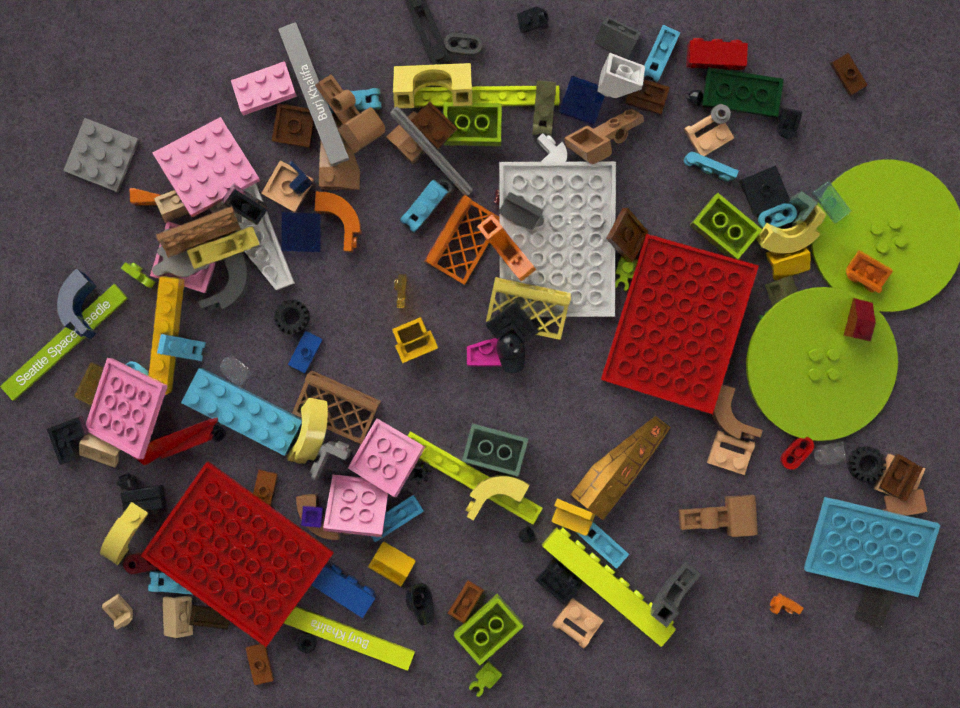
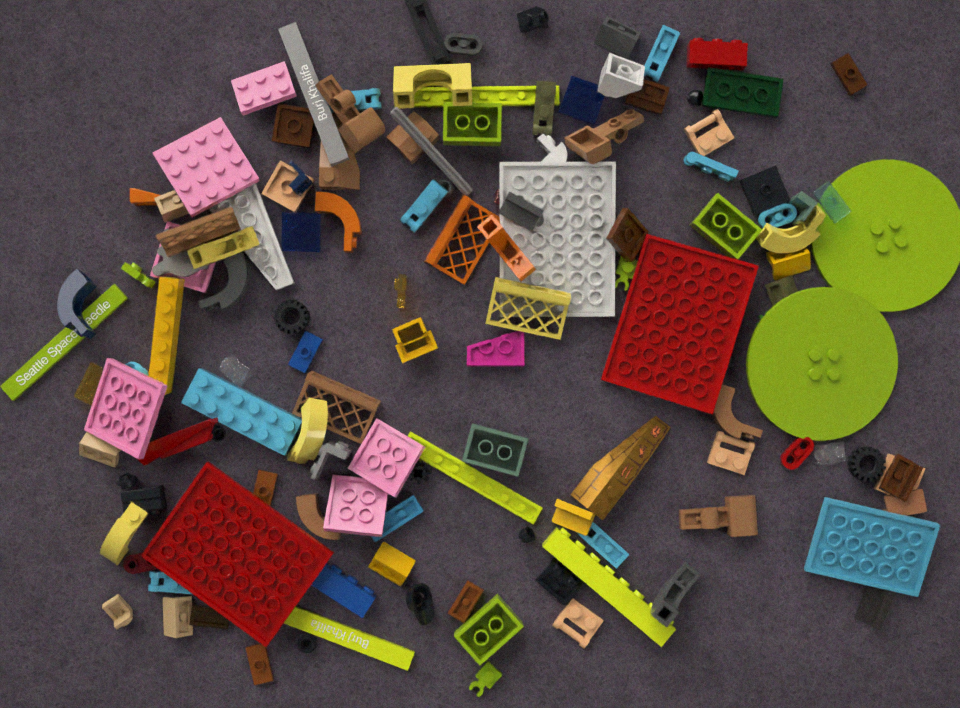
(63, 438): black plate -> none
(101, 155): light grey plate -> none
(180, 347): medium azure plate -> none
(245, 204): black brick -> none
(312, 516): dark purple plate -> none
(434, 125): reddish brown plate -> none
(495, 485): light yellow arch -> none
(510, 357): black cap -> none
(512, 317): black plate -> none
(716, 118): light grey plate -> none
(788, 605): orange bracket -> none
(789, 123): black bracket -> none
(860, 320): dark red slope -> none
(868, 272): orange bracket -> none

